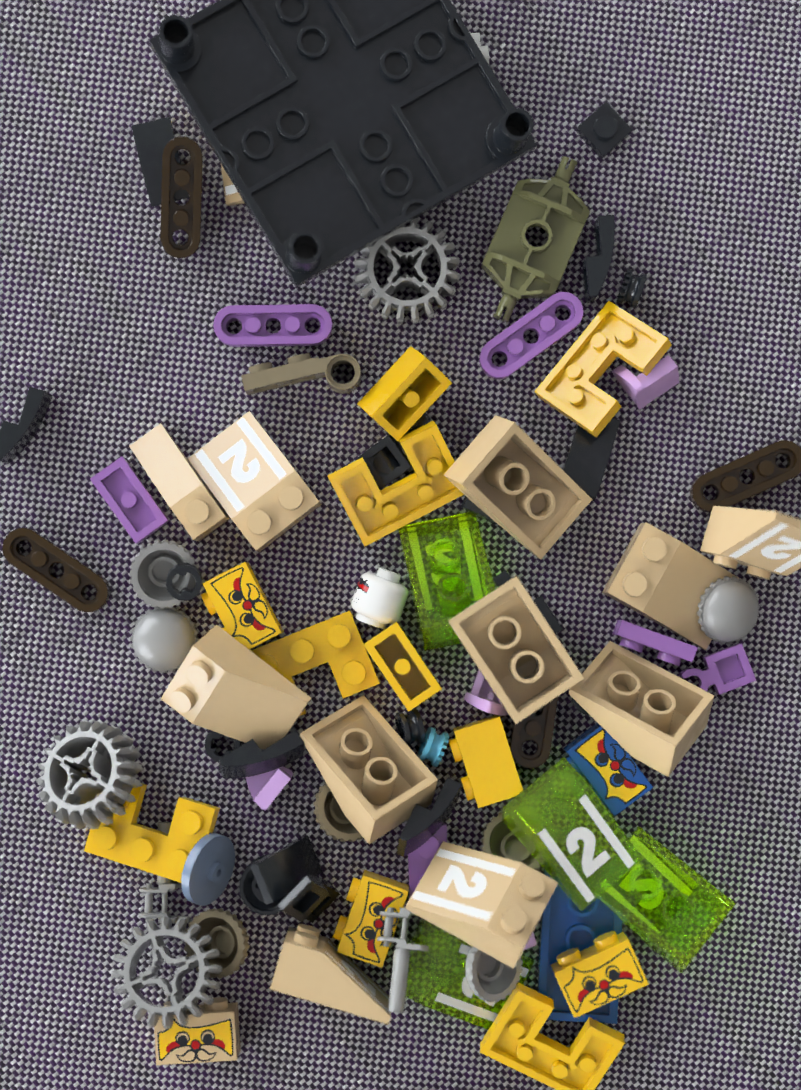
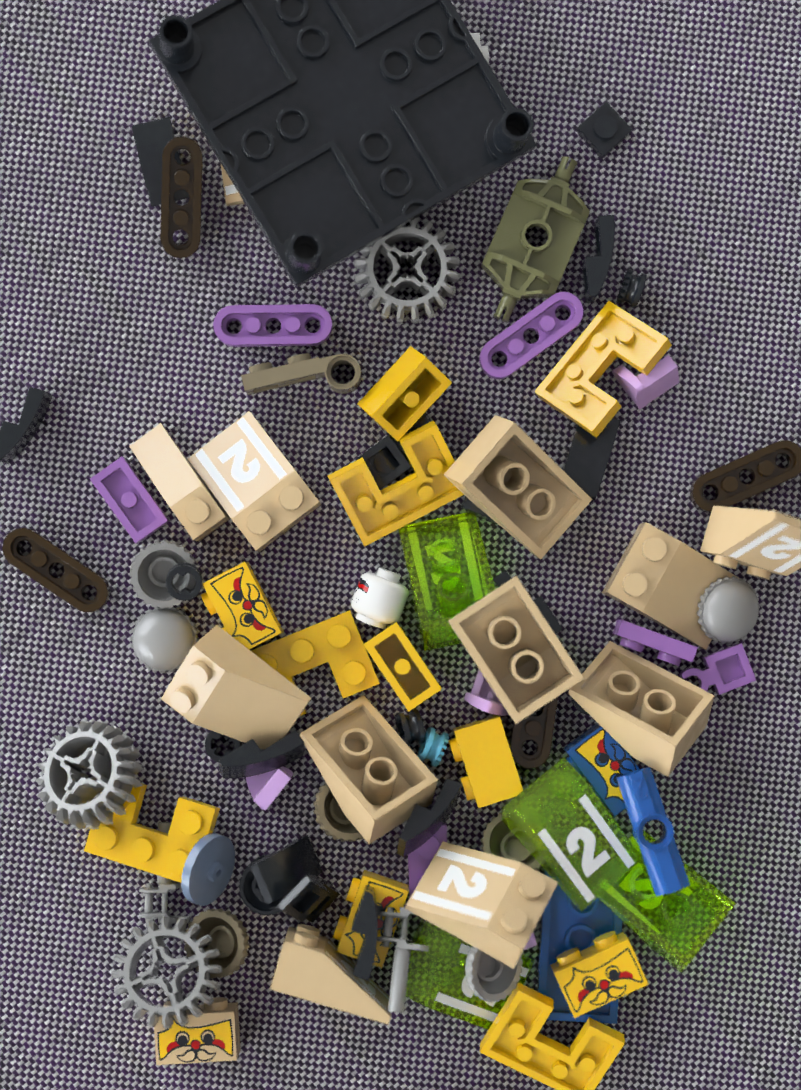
(366, 923): none -> black slope
(662, 856): none -> blue piece

